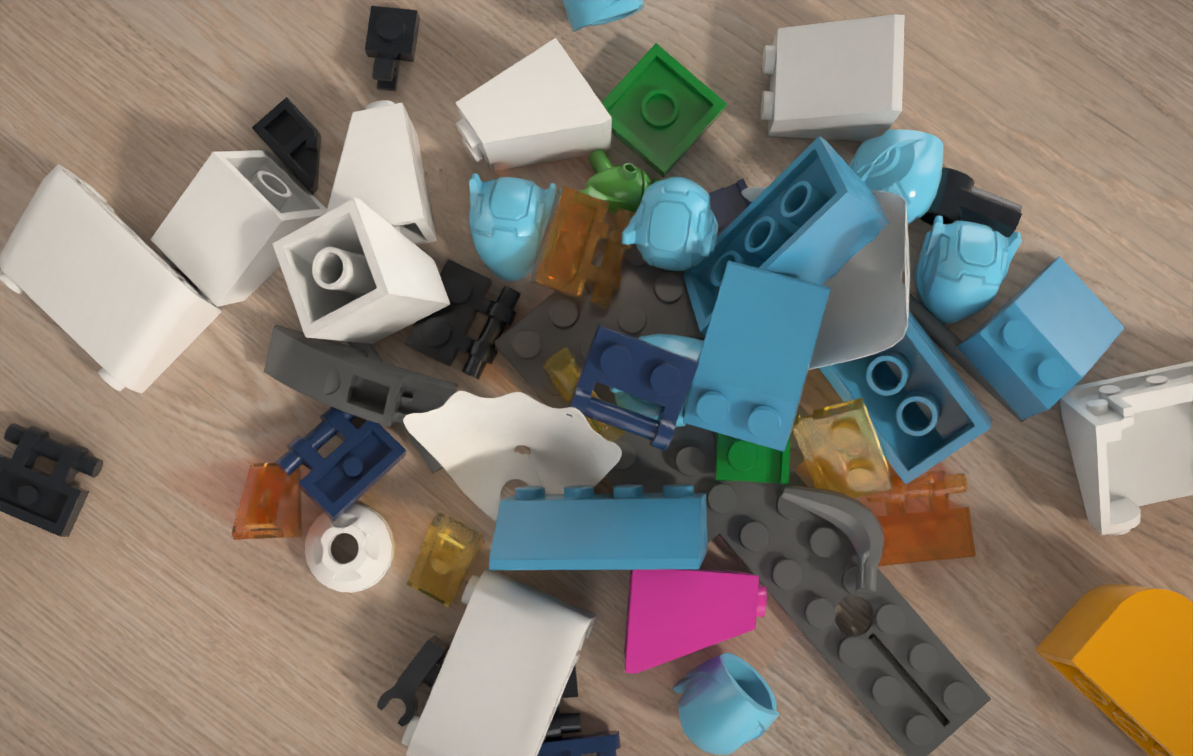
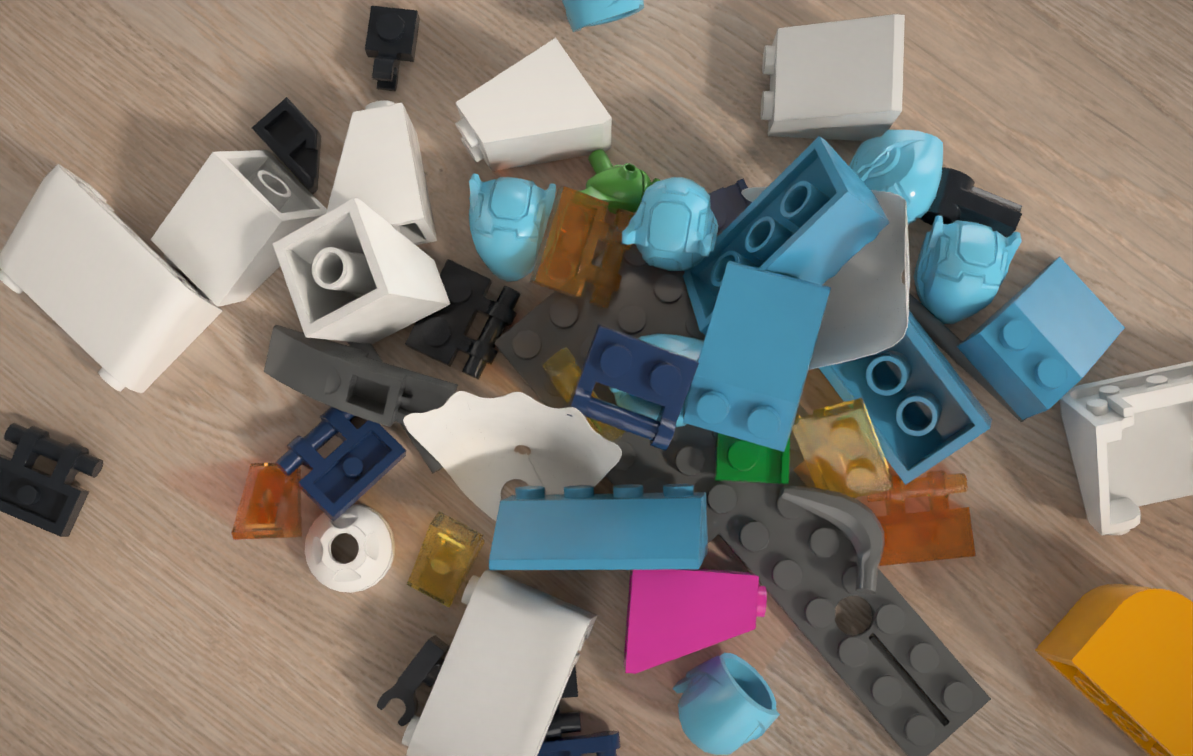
(661, 109): green plate -> none

